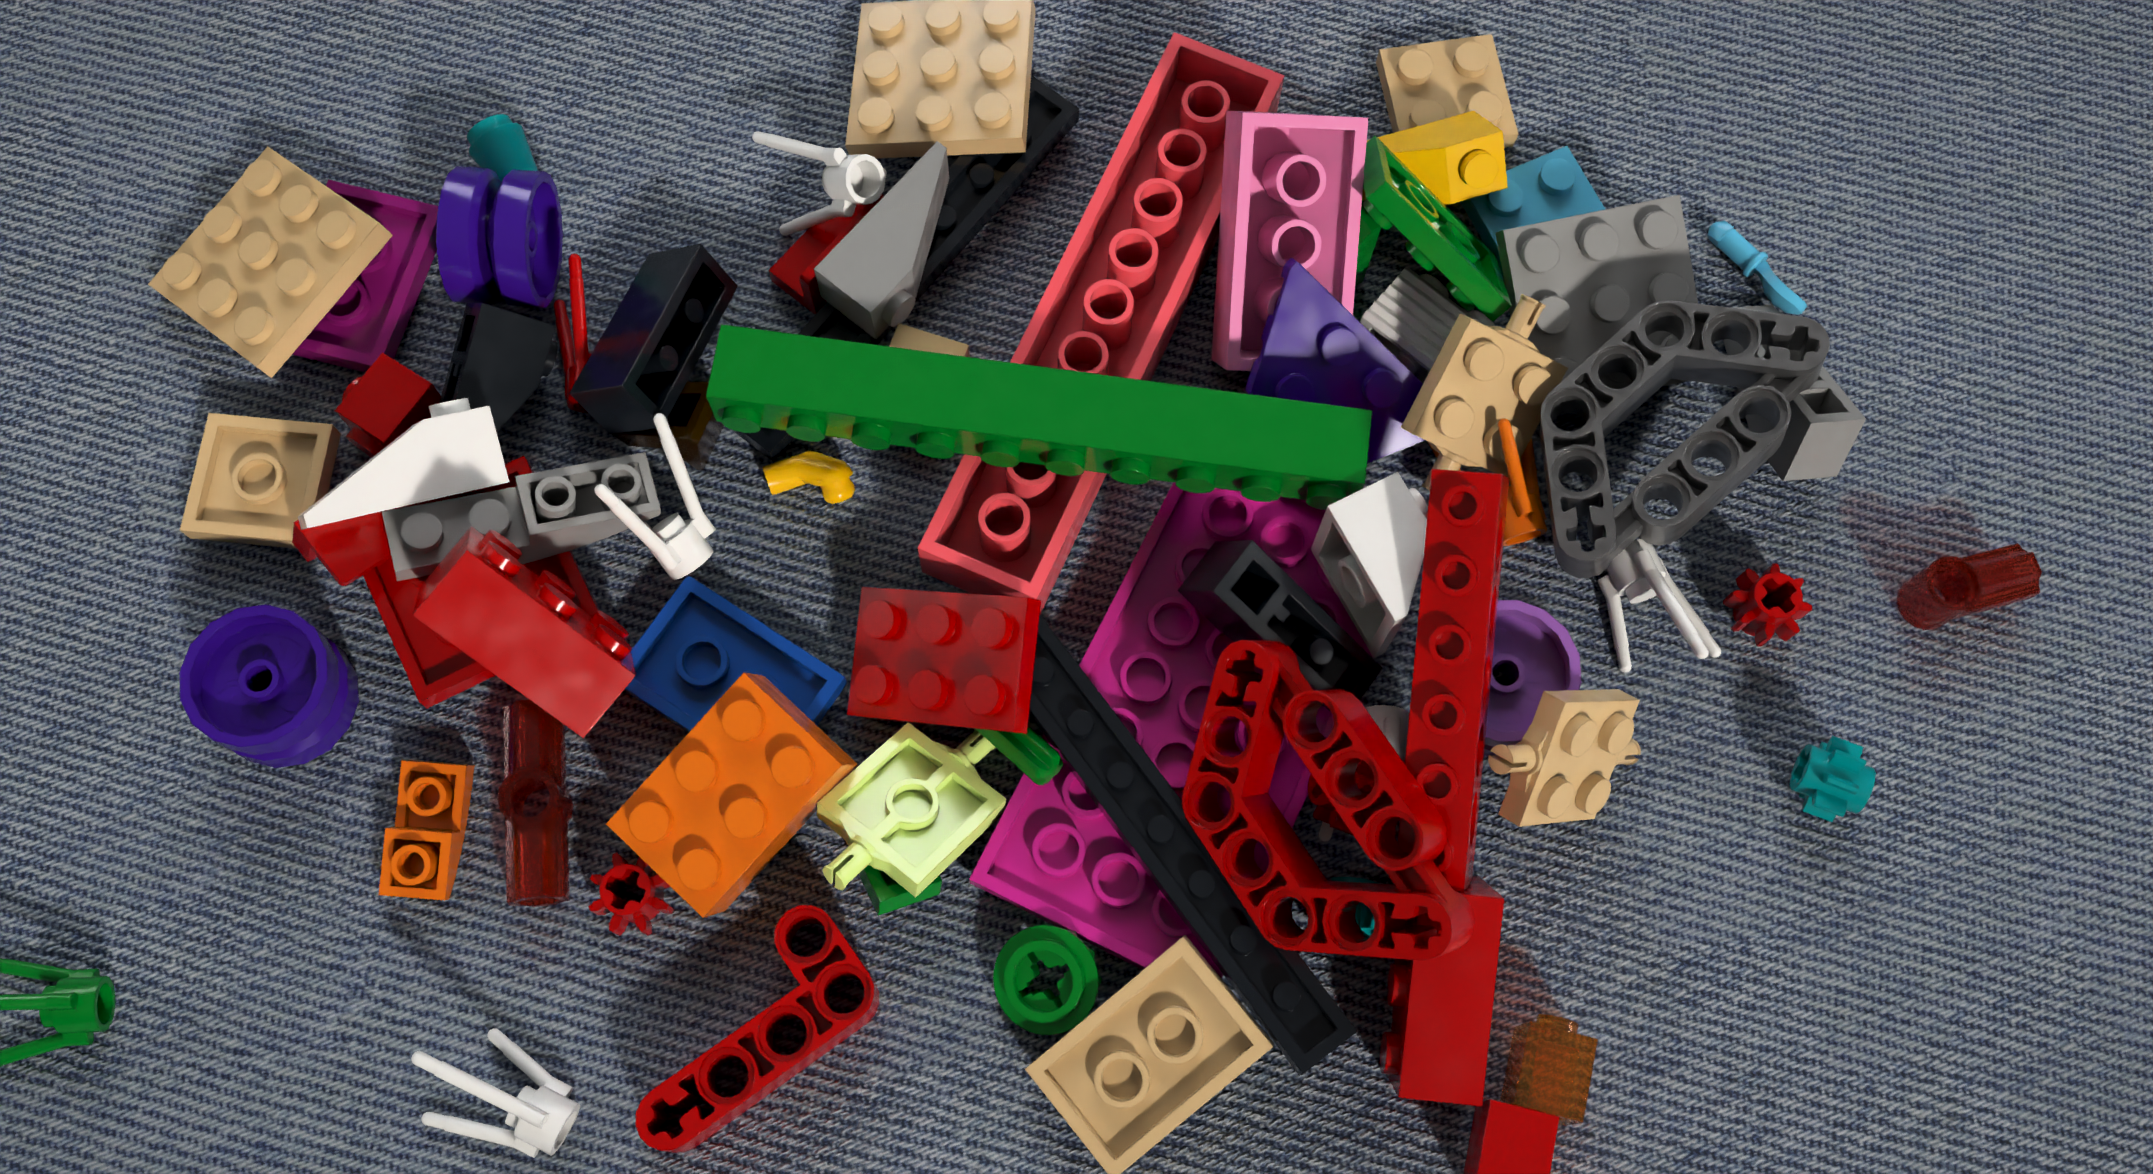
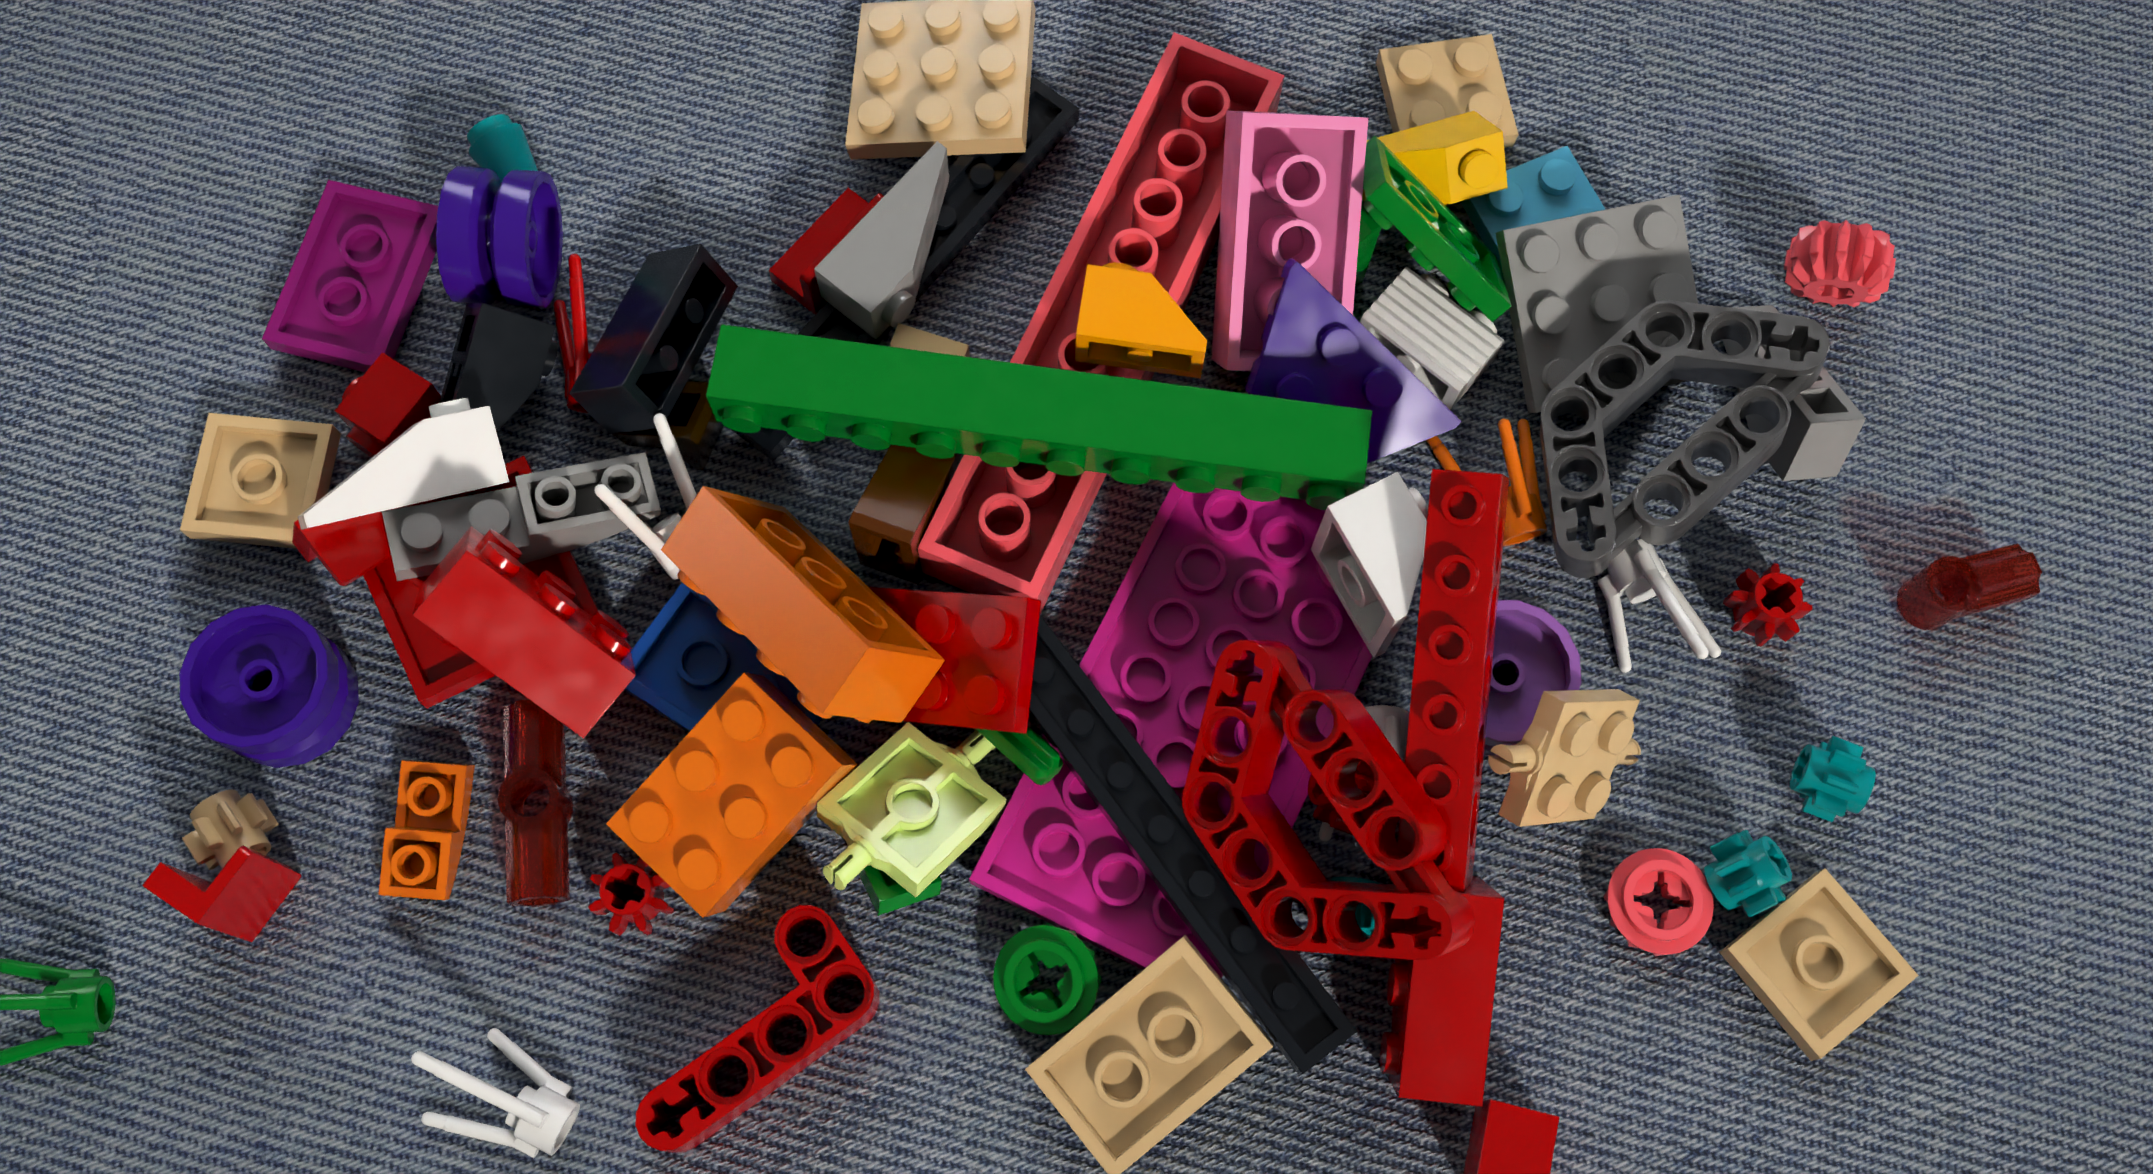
(227, 823): none -> tan gear
(237, 899): none -> red panel
(270, 260): tan plate -> none
(801, 608): none -> orange brick
(813, 469): yellow arm -> none
(846, 179): white plant -> none
(899, 509): none -> reddish brown slope
(1135, 324): none -> light orange slope
(1257, 600): black slope -> none
(1476, 383): tan plate -> none
(1550, 1068): clear orange brick -> none
(1679, 882): none -> coral gear
(1748, 873): none -> teal gear
(1752, 261): medium azure piece -> none
(1818, 964): none -> tan plate
(1840, 263): none -> coral gear

